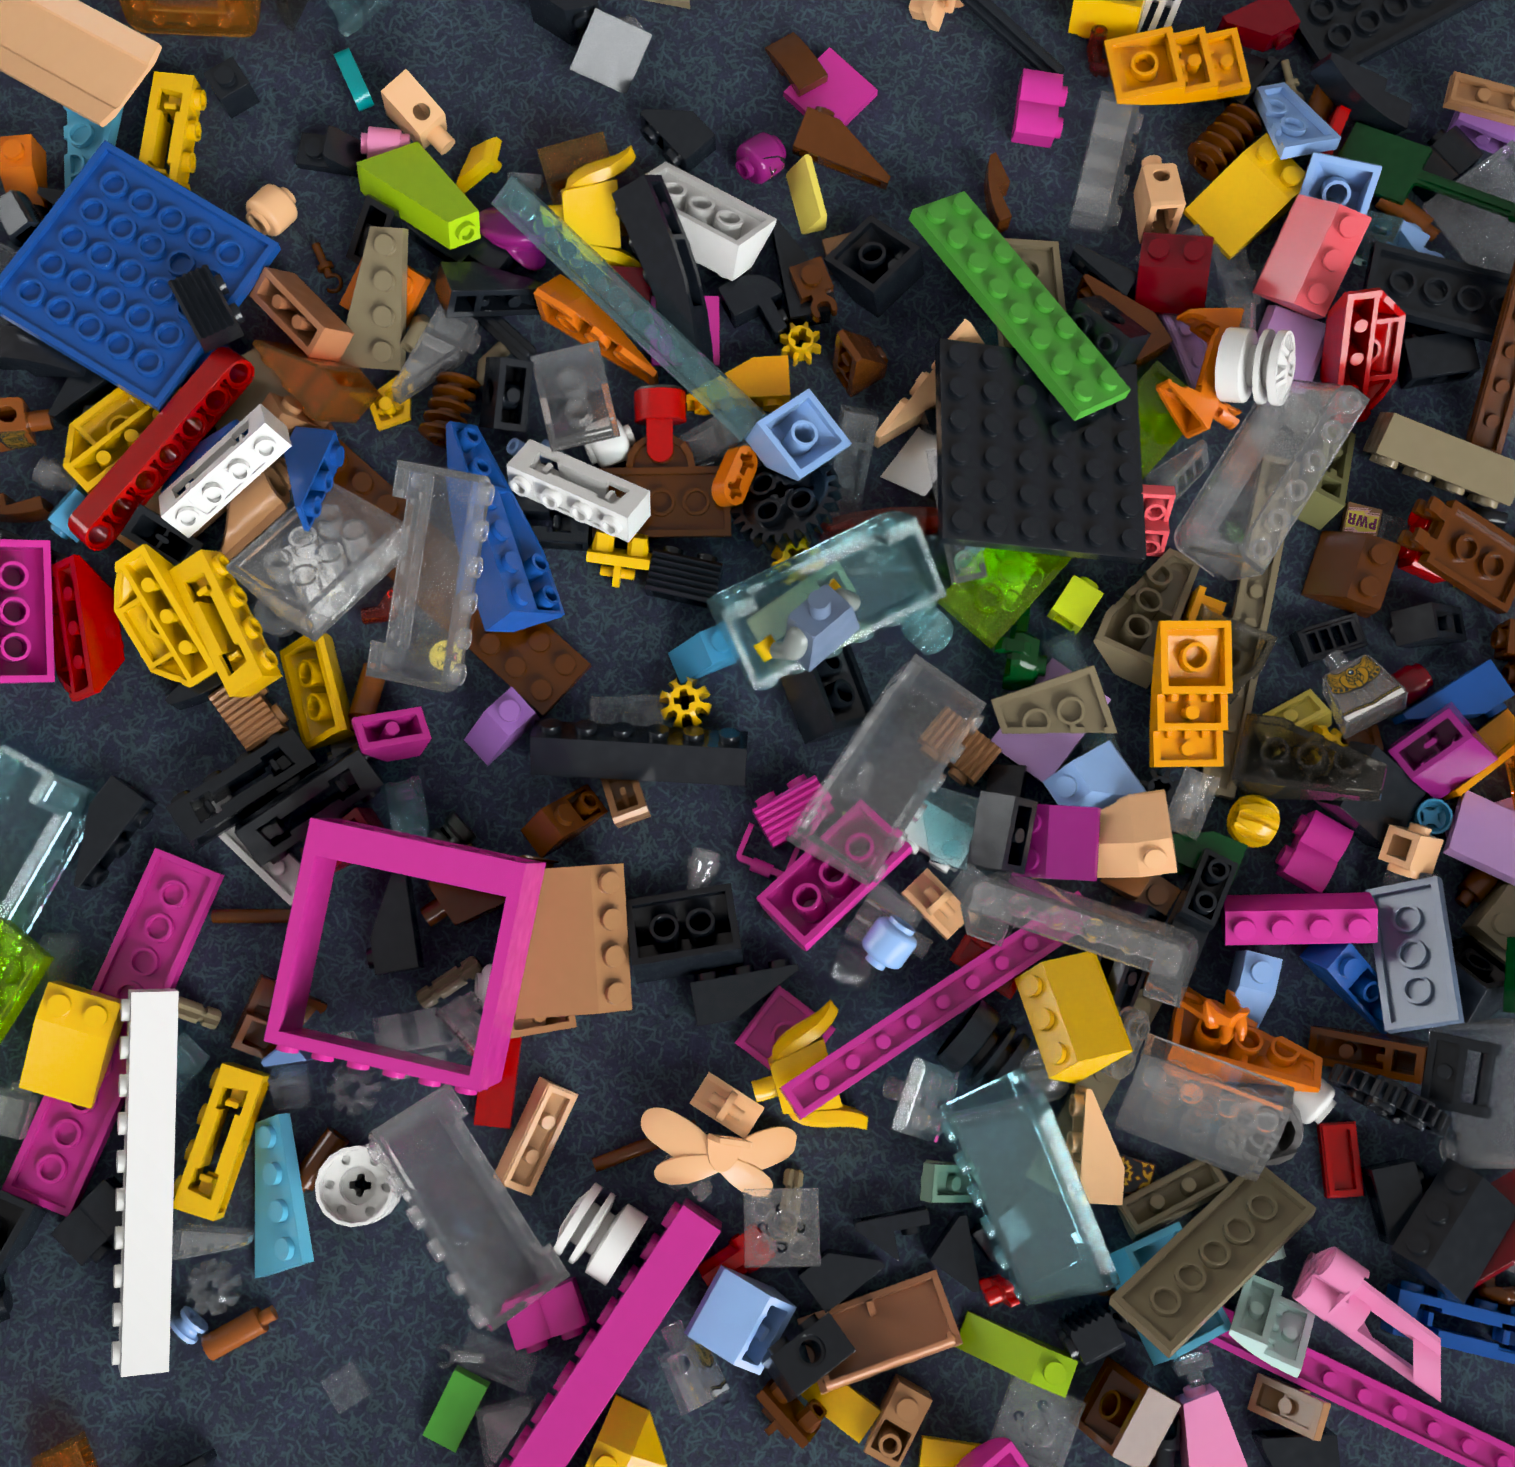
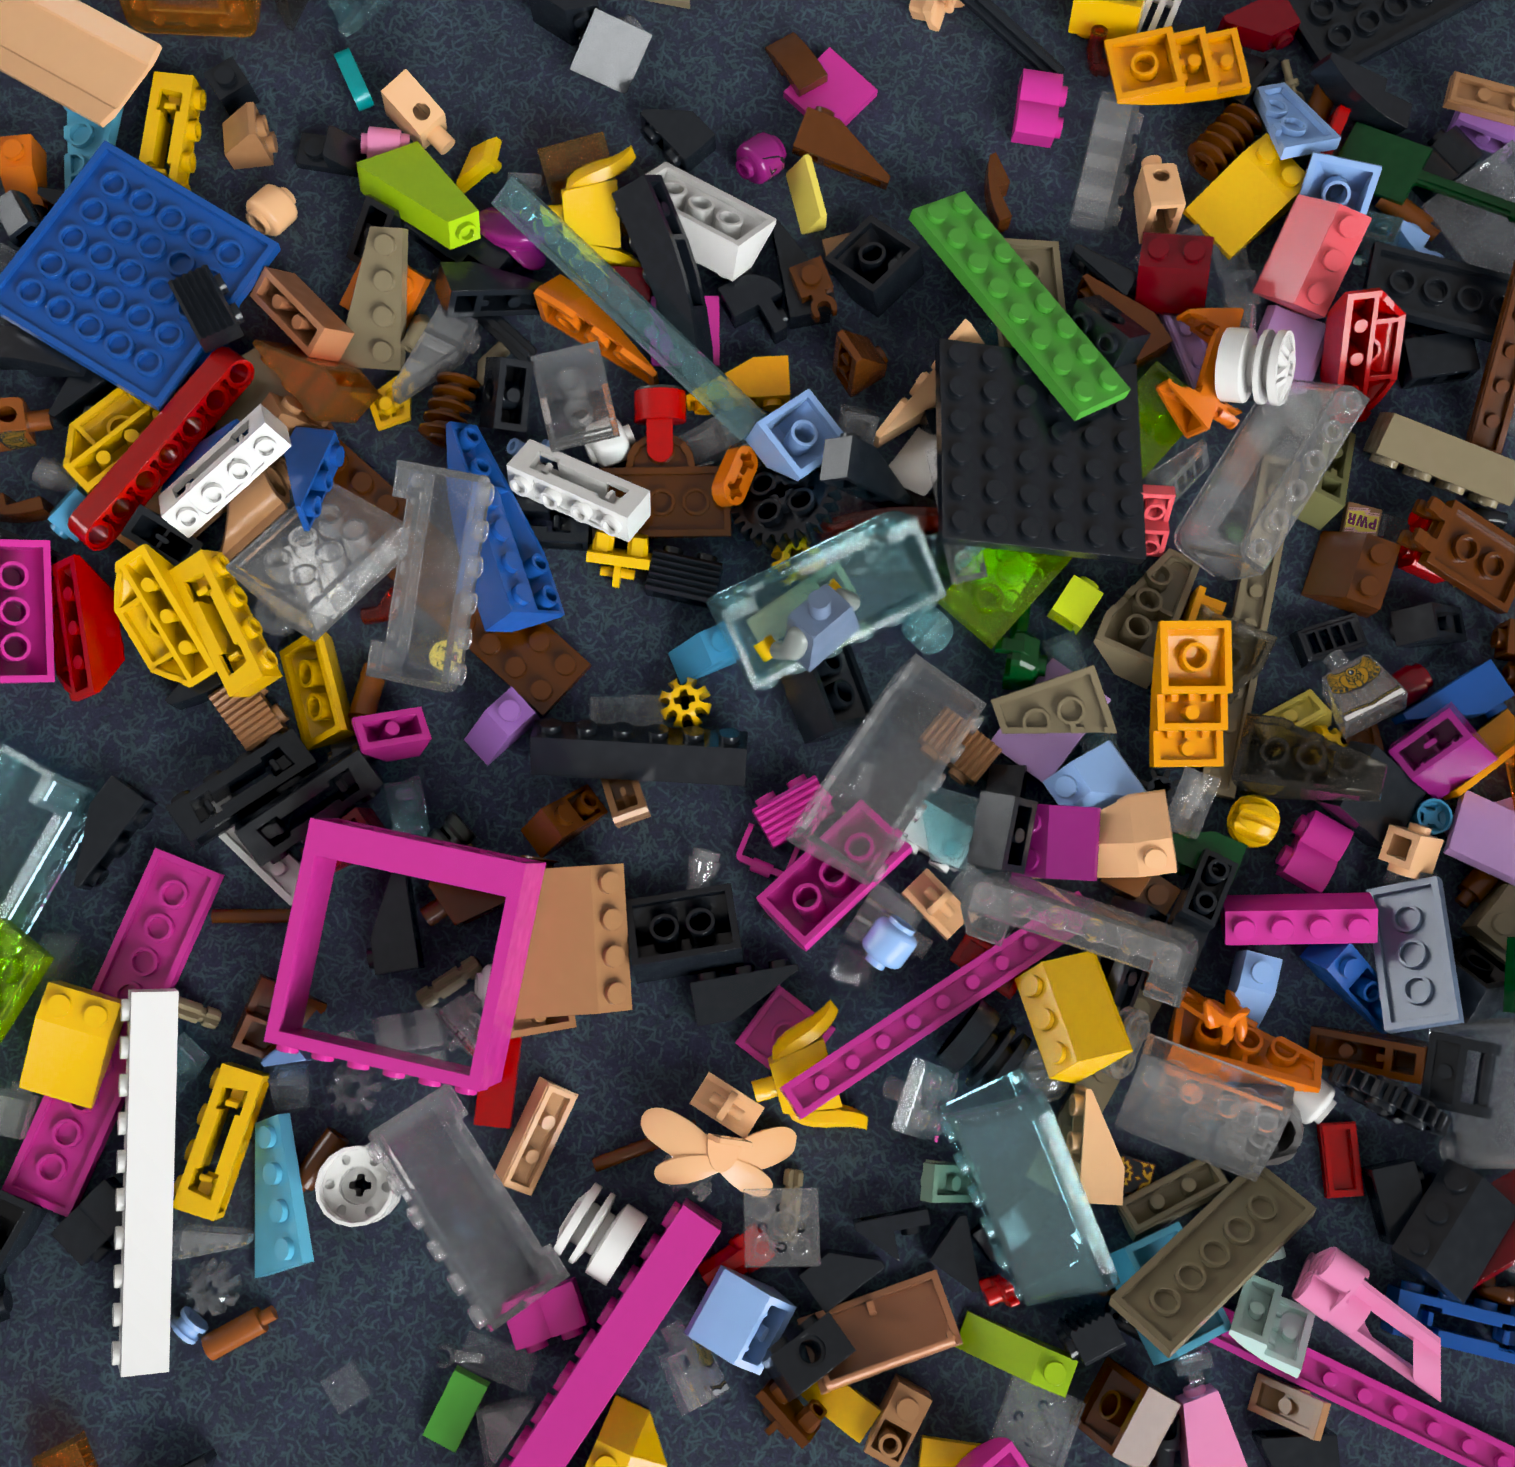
(248, 139): none -> medium nougat slope
(325, 267): reddish brown hand -> none
(802, 353): yellow gear -> none
(861, 472): none -> black slope

